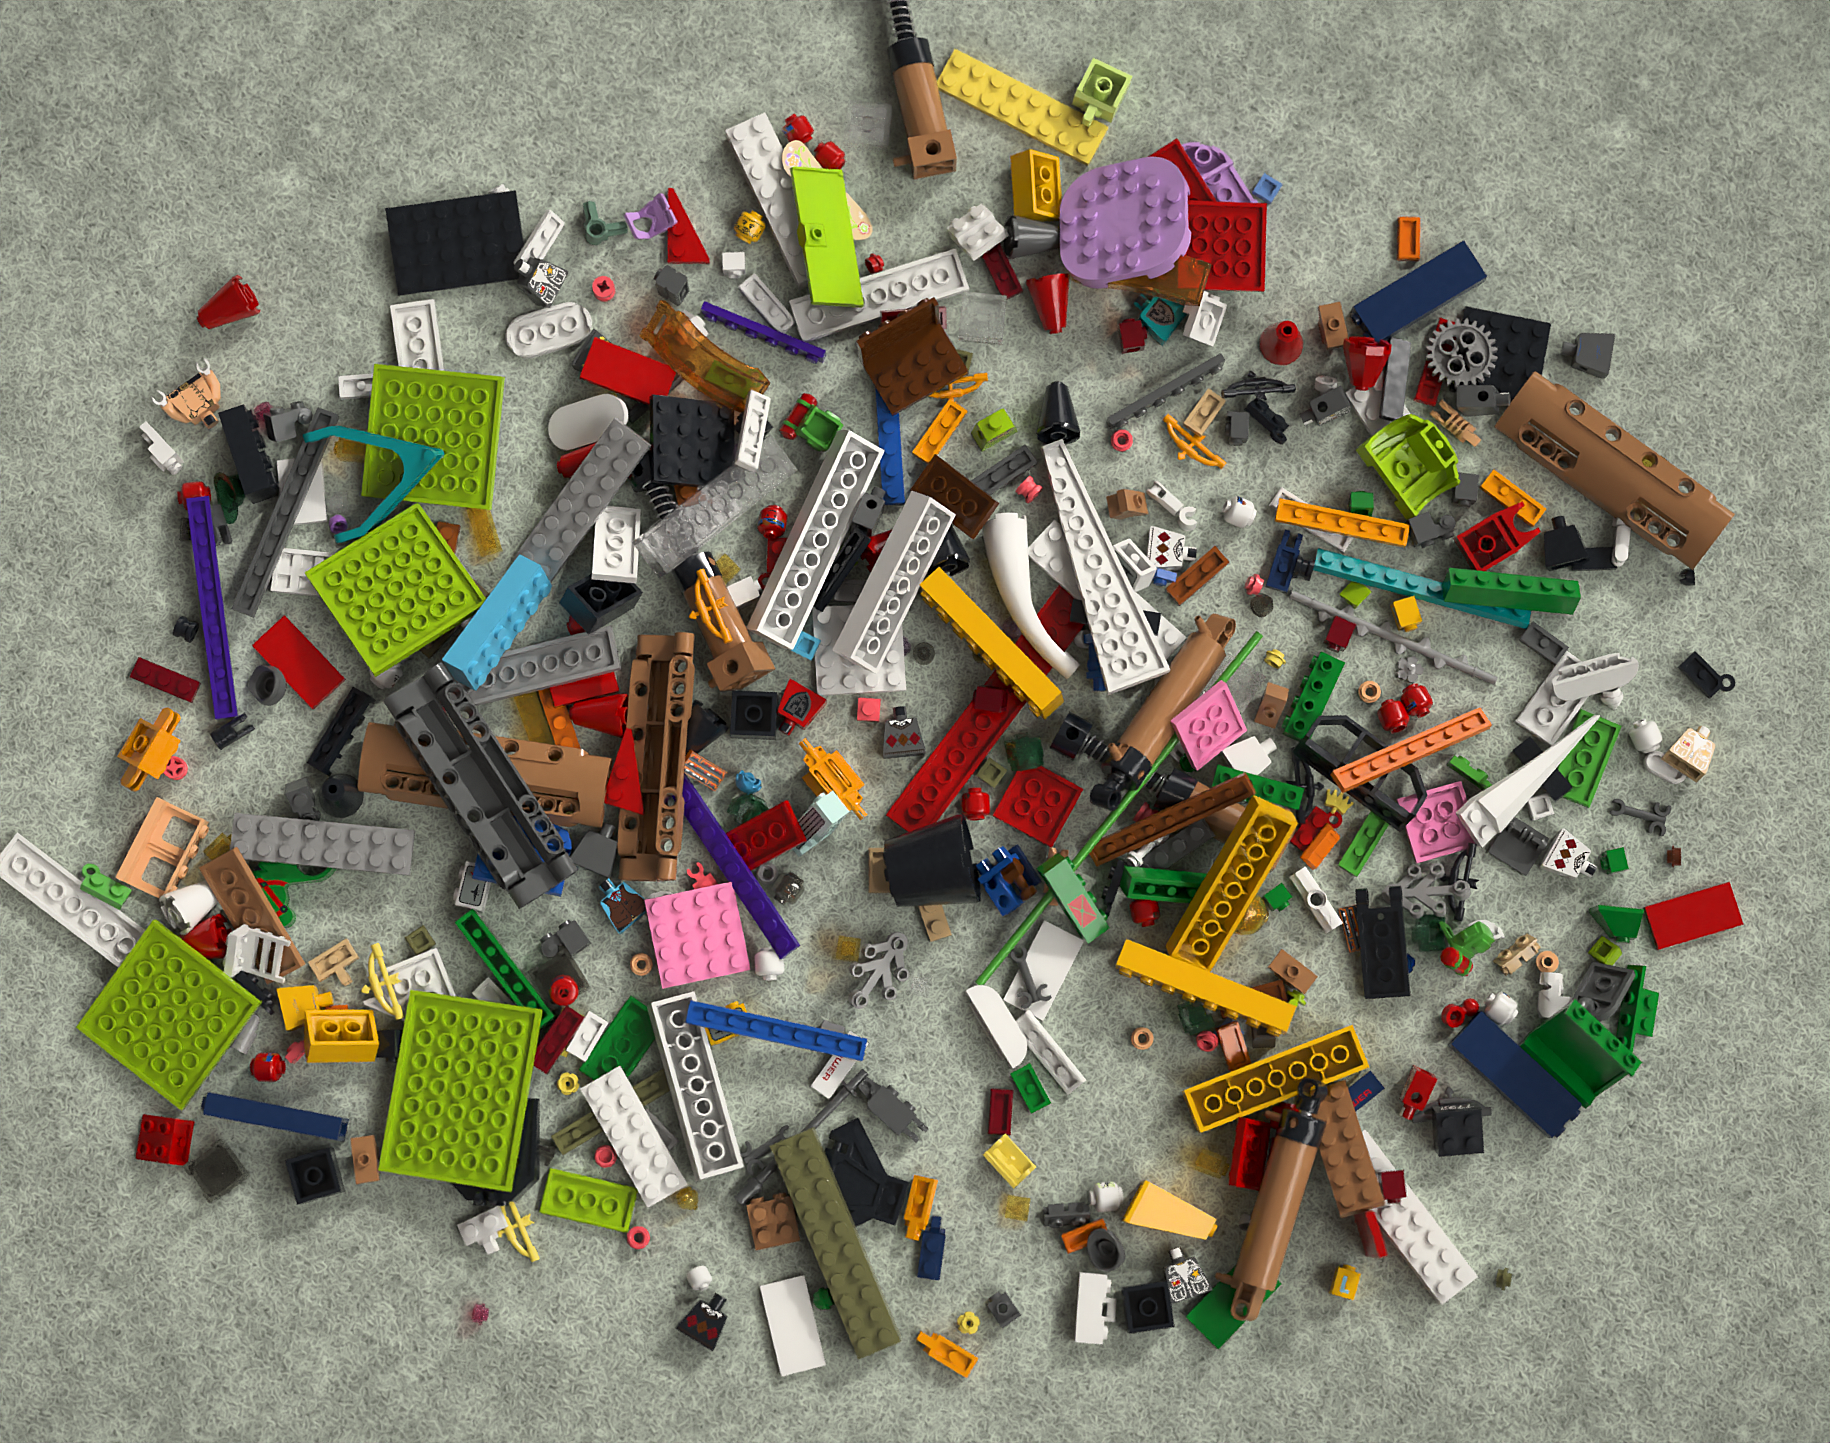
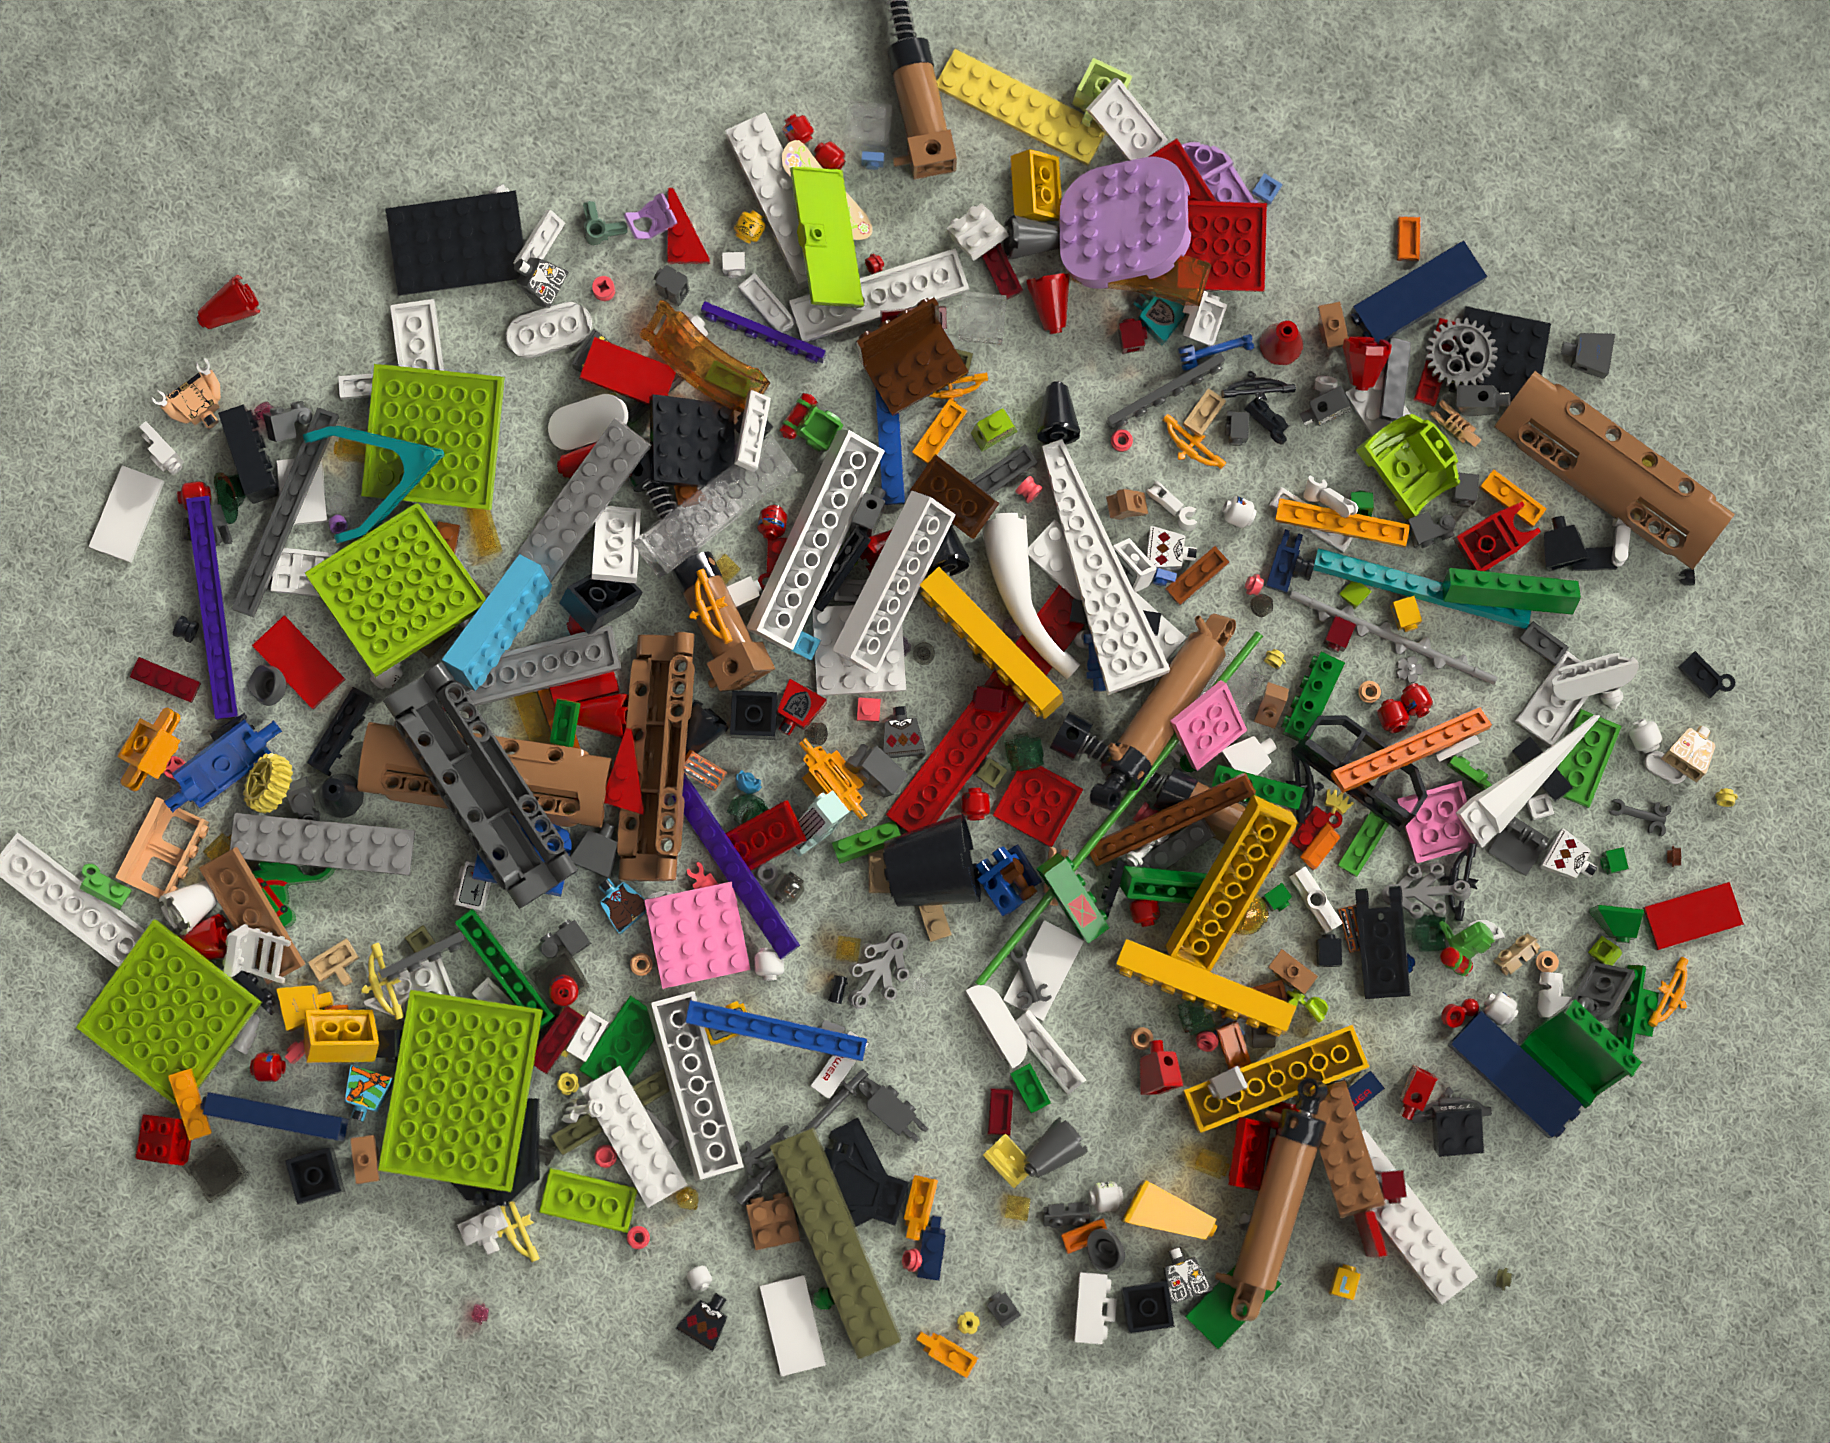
(126, 514): none -> white tile
(189, 1104): none -> light orange plate
(221, 764): none -> blue plate
(267, 783): none -> light yellow gear
(366, 1091): none -> torso
(413, 961): none -> dark grey plate
(565, 723): none -> green plate
(593, 1108): none -> white hinge
(816, 733): none -> clear smoke tile
(837, 989): none -> black pin
(864, 842): none -> bright green plate
(872, 160): none -> medium blue plate
(876, 770): none -> dark grey hinge
(911, 1260): none -> coral plate
(1054, 1149): none -> dark grey cone
(1126, 122): none -> white plate
(1159, 1071): none -> red torso
(1192, 356): none -> blue hinge
(1227, 1083): none -> white slope
(1317, 1008): none -> lime plate
(1318, 492): none -> white piece
(1329, 951): none -> black brick
(1457, 748): none -> white tile
(1656, 1016): none -> light orange piece
(1726, 797): none -> light yellow plate

